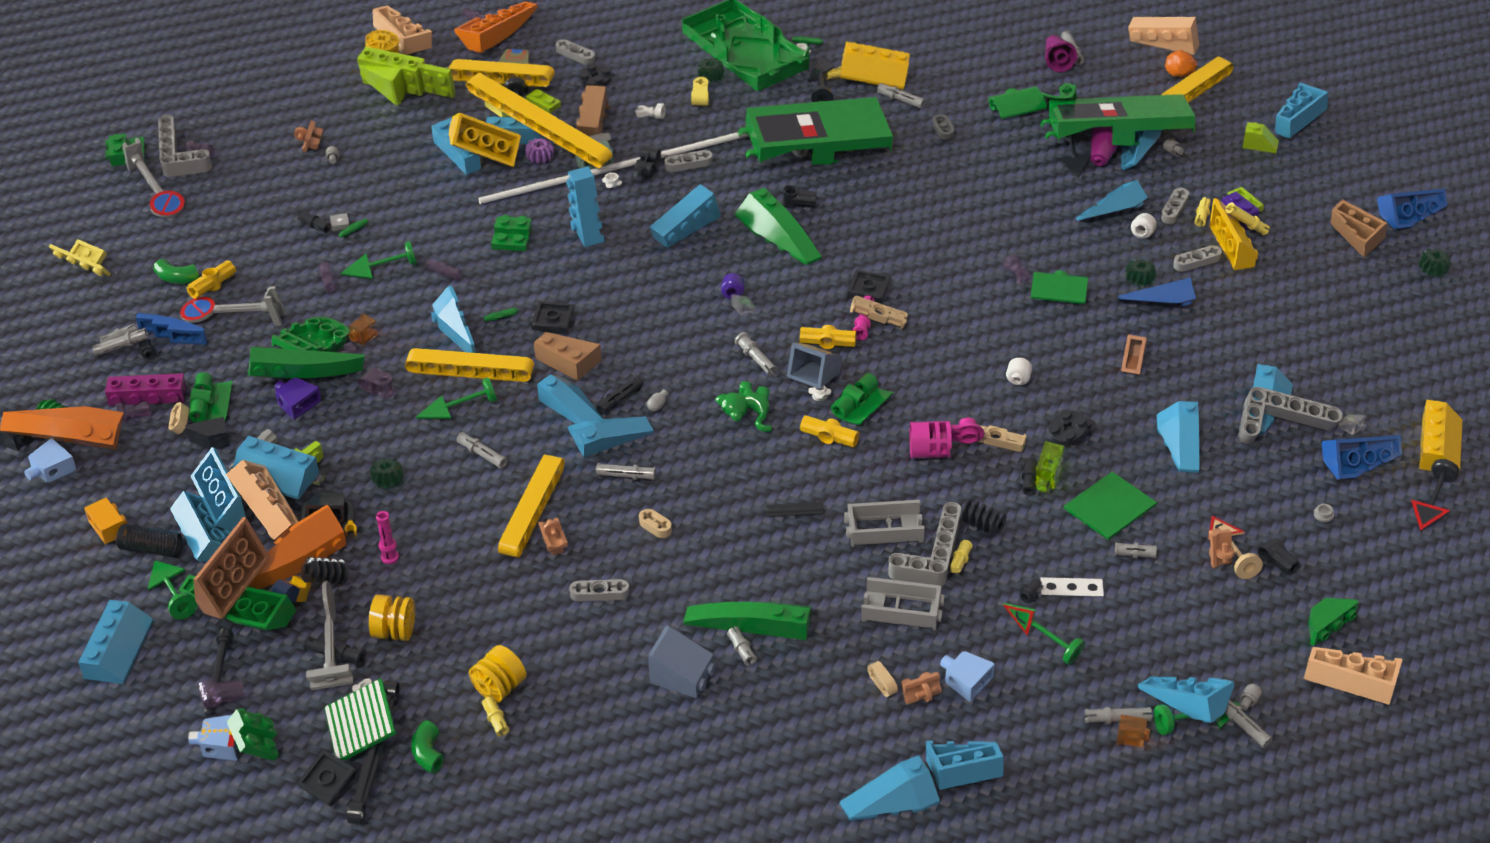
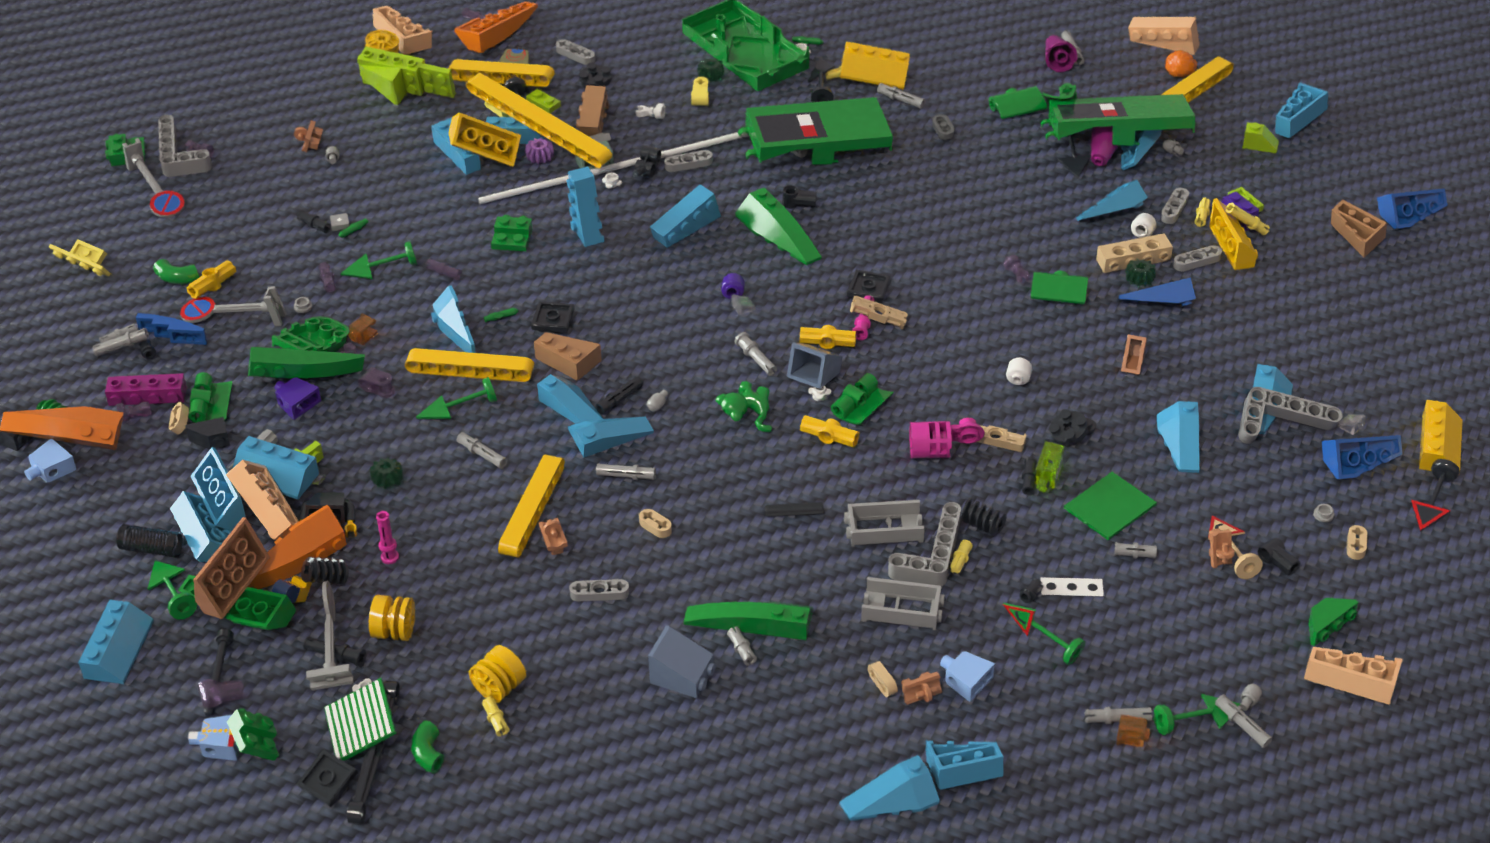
(105, 519): light orange brick -> none
(302, 305): none -> light grey plate
(1117, 255): none -> tan brick
(1196, 699): dark azure wedge -> none
(1360, 542): none -> tan beam
(1435, 262): clear green gear -> none

